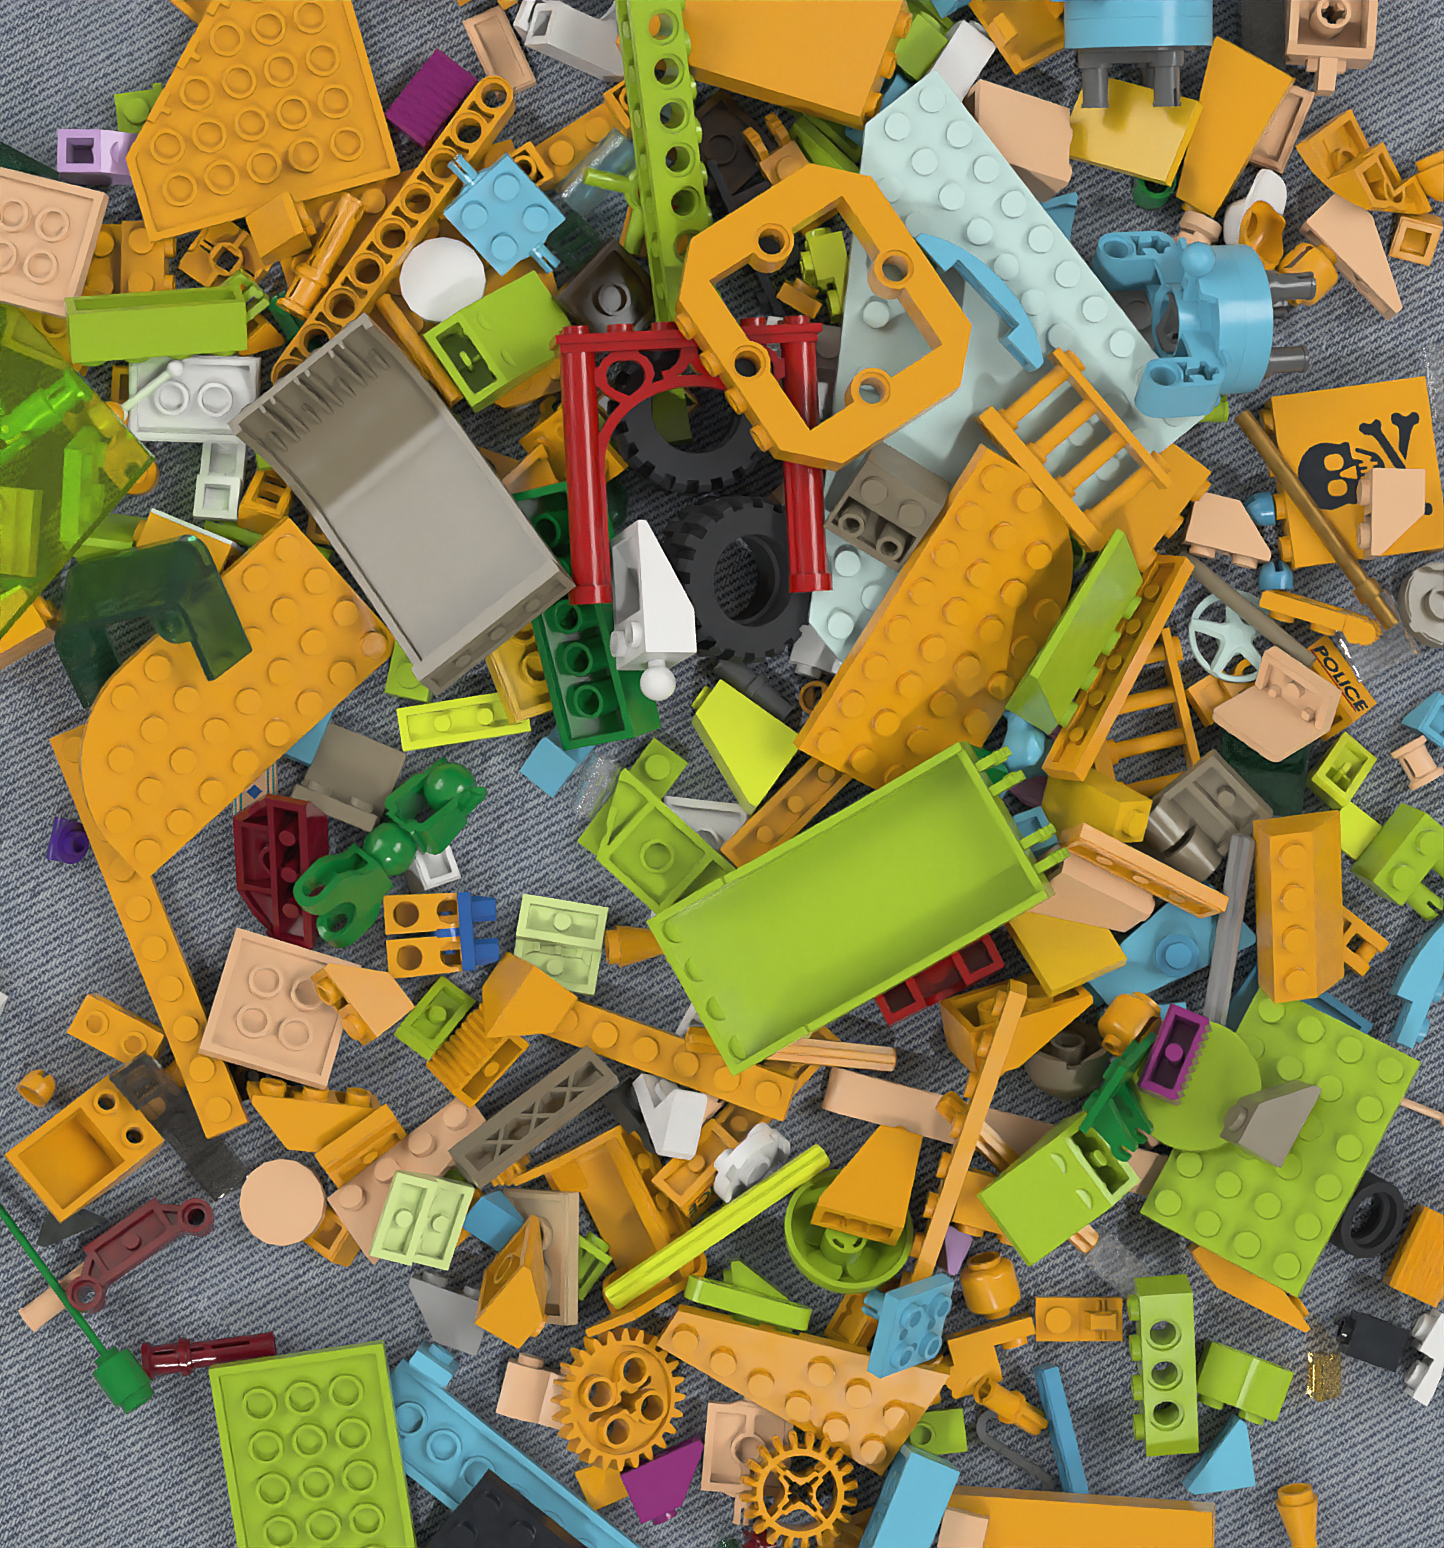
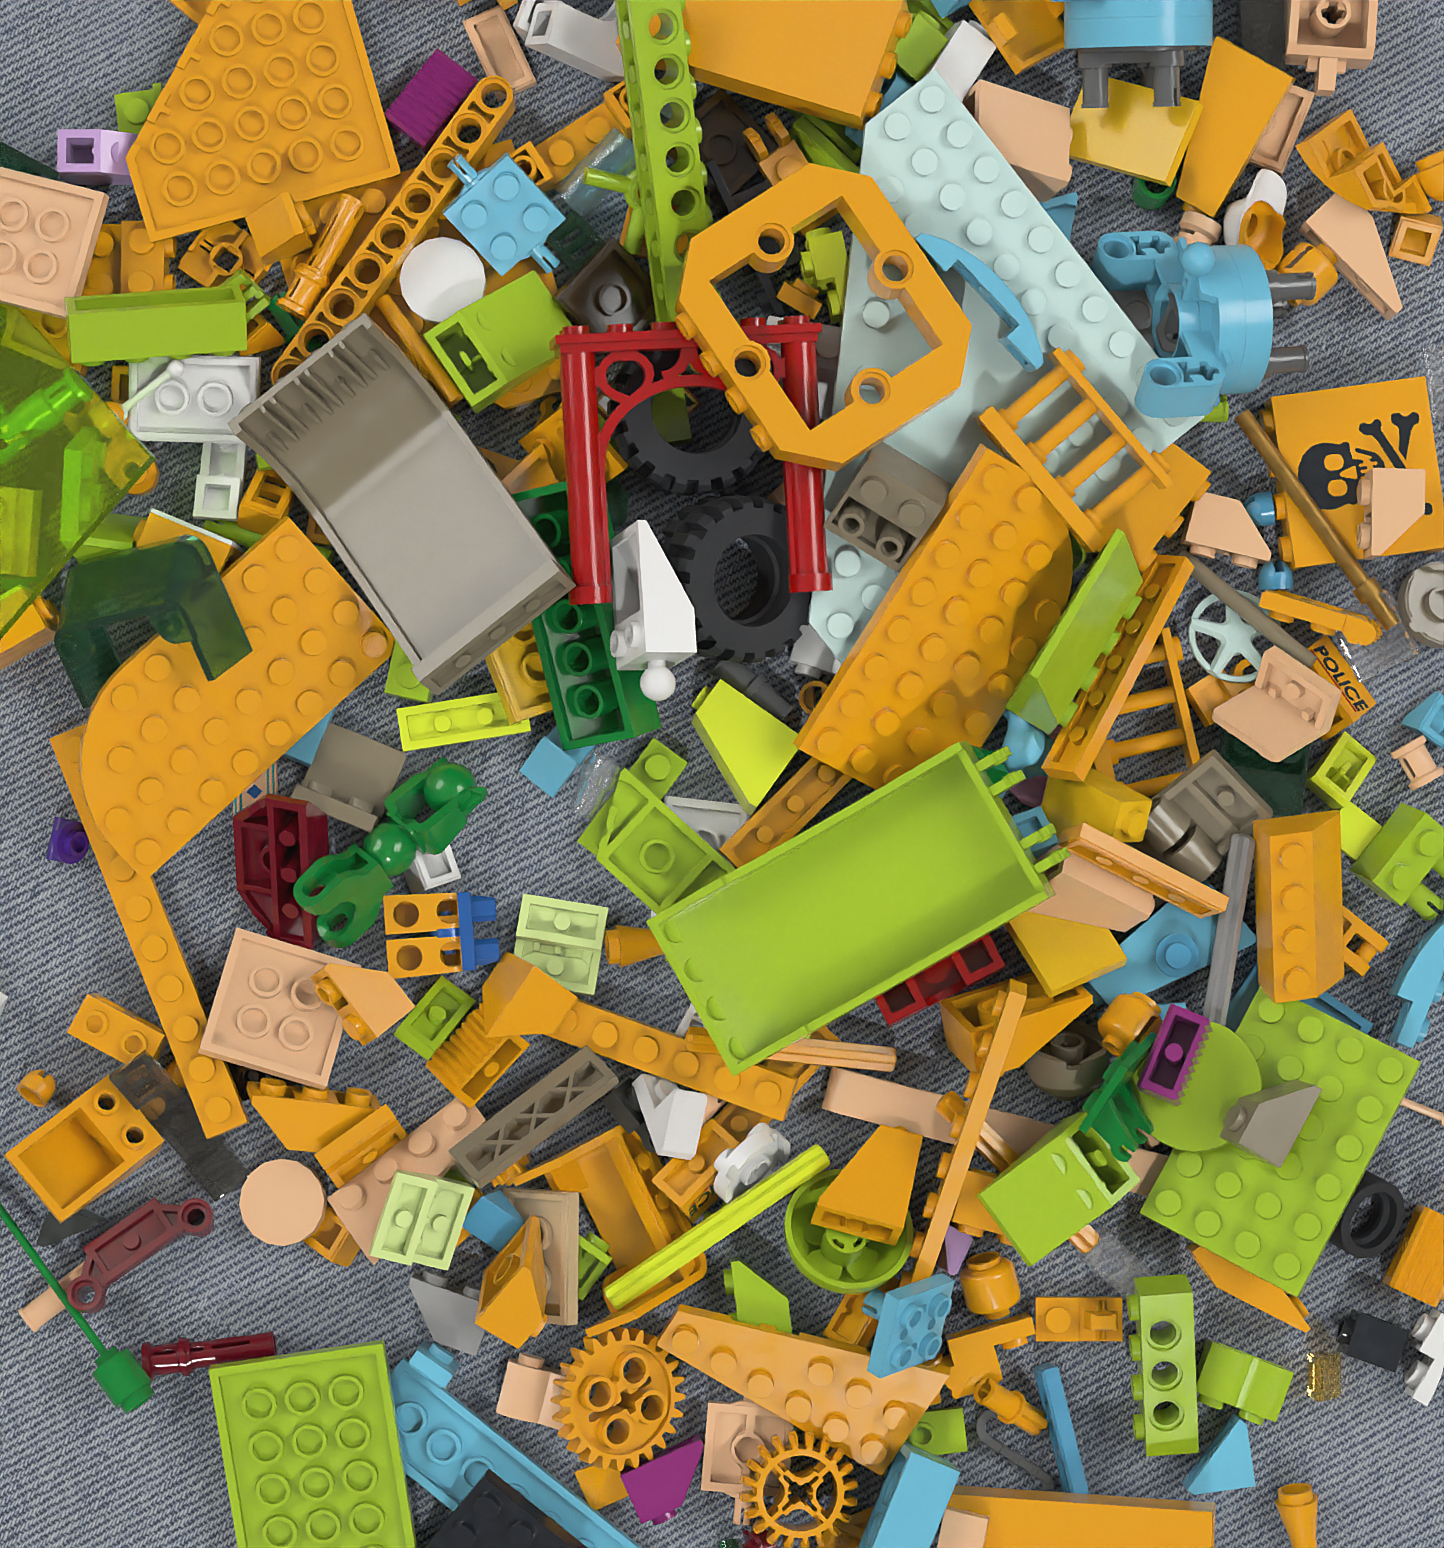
(748, 1302): lime beam -> none

